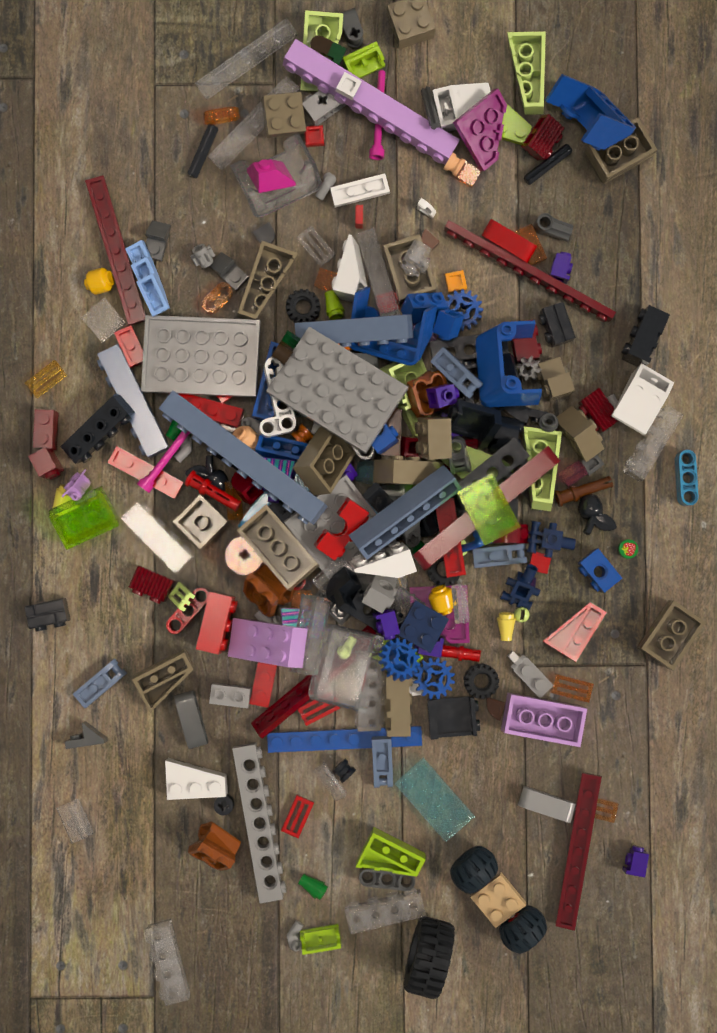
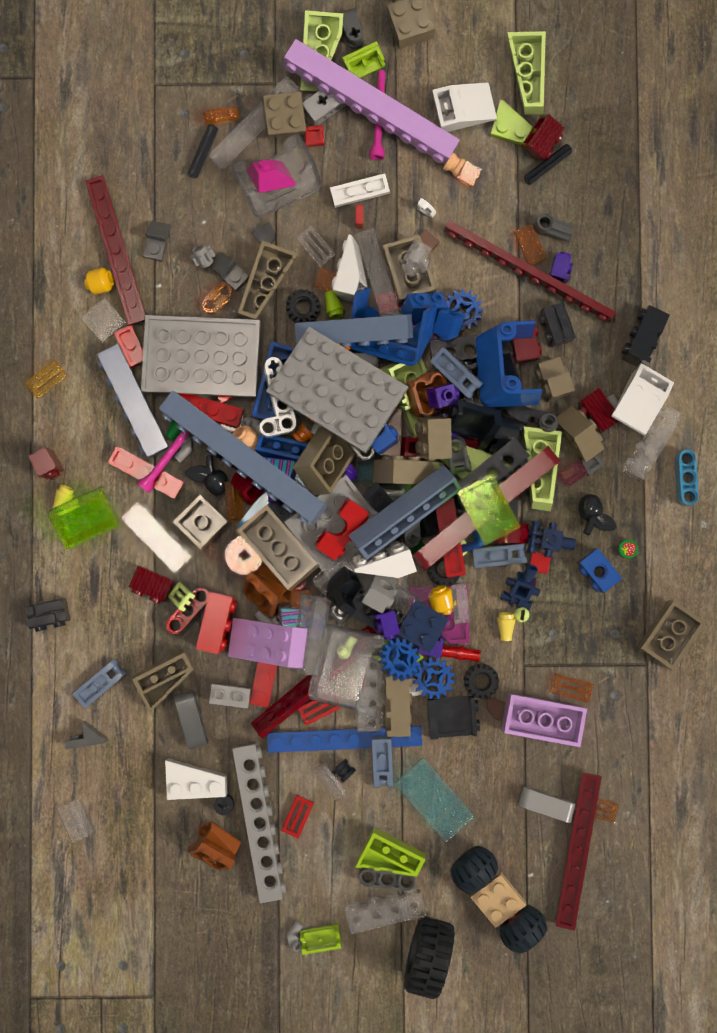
(45, 429): brick -> none
(77, 486): lavender hinge -> none
(97, 429): black brick -> none
(148, 278): light blue slope -> none
(168, 962): clear brick -> none
(203, 487): red pin -> none
(246, 58): clear tile -> none
(285, 347): dark brown leg -> none
(313, 886): green cone -> none
(328, 47): leg -> none
(329, 181): light grey arm -> none
(348, 86): white plate -> none
(430, 108): dark grey axle -> none
(455, 281): light orange tile -> none
(483, 128): magenta plate -> none
(509, 240): red beam -> none
(526, 363): light grey gear -> none
(530, 674): light grey hinge -> none
(574, 493): reddish brown pin -> none
(576, 633): wedge -> none
(593, 109): blue windscreen -> none
(622, 155): dark tan brick -> none
(636, 861): dark purple brick -> none

